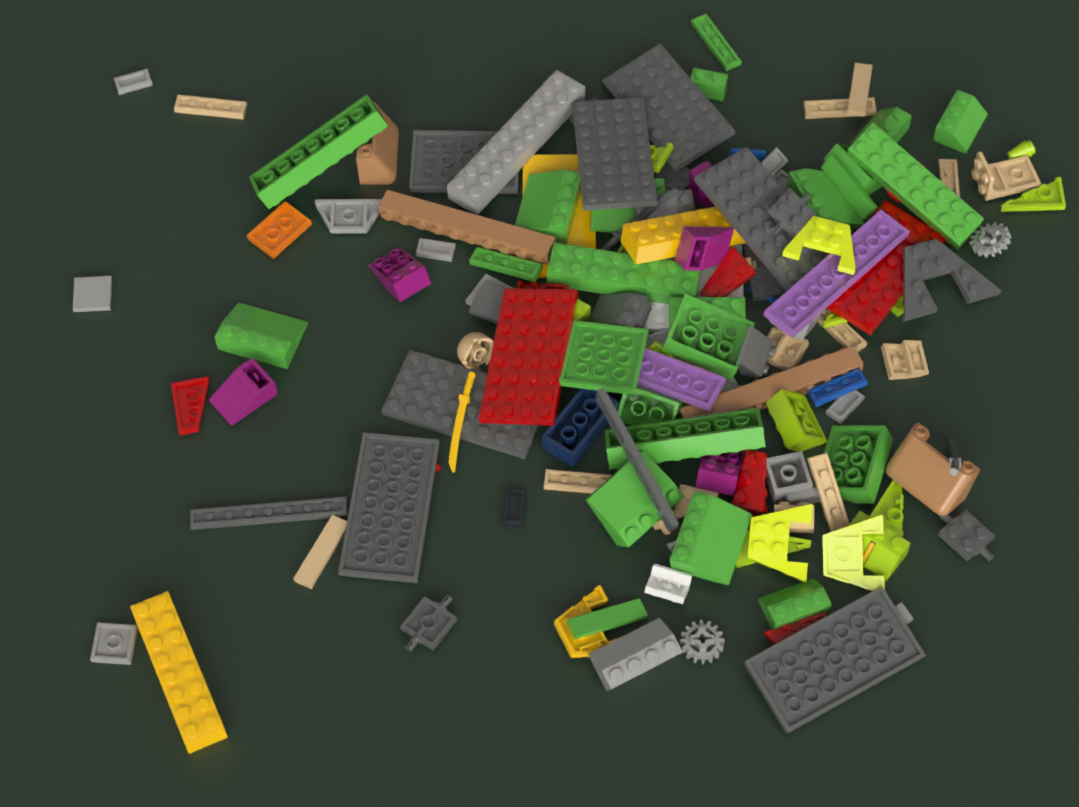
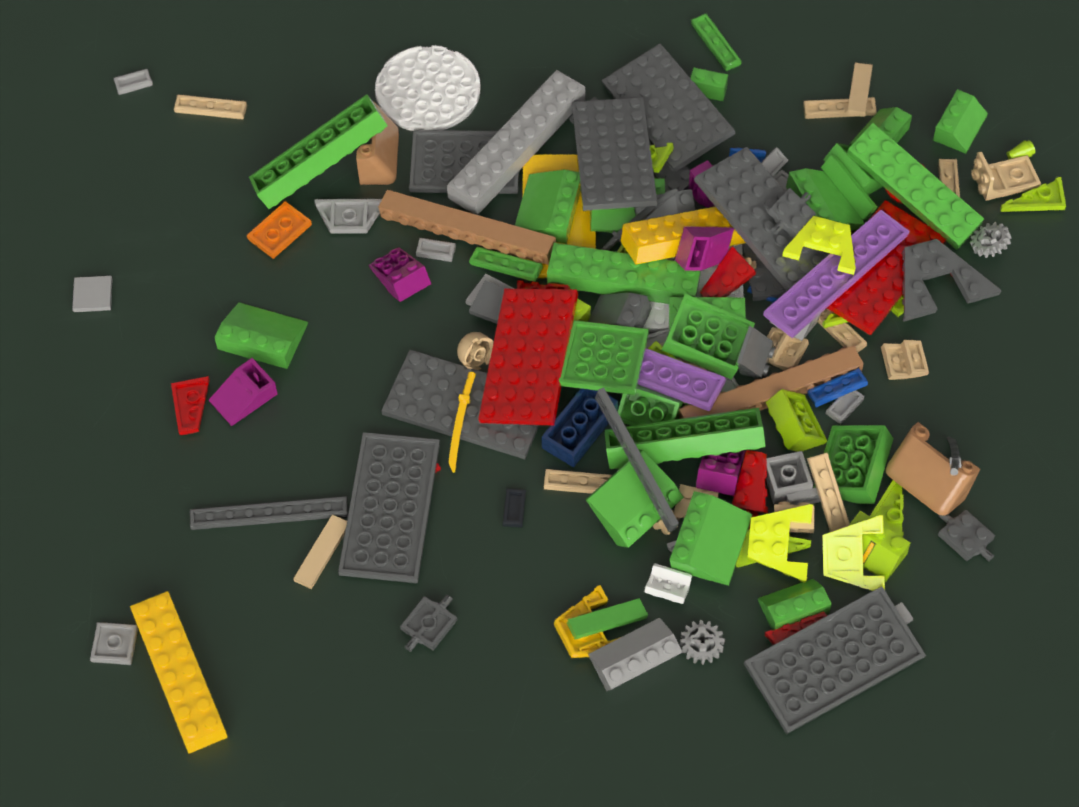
(428, 88): none -> white tile

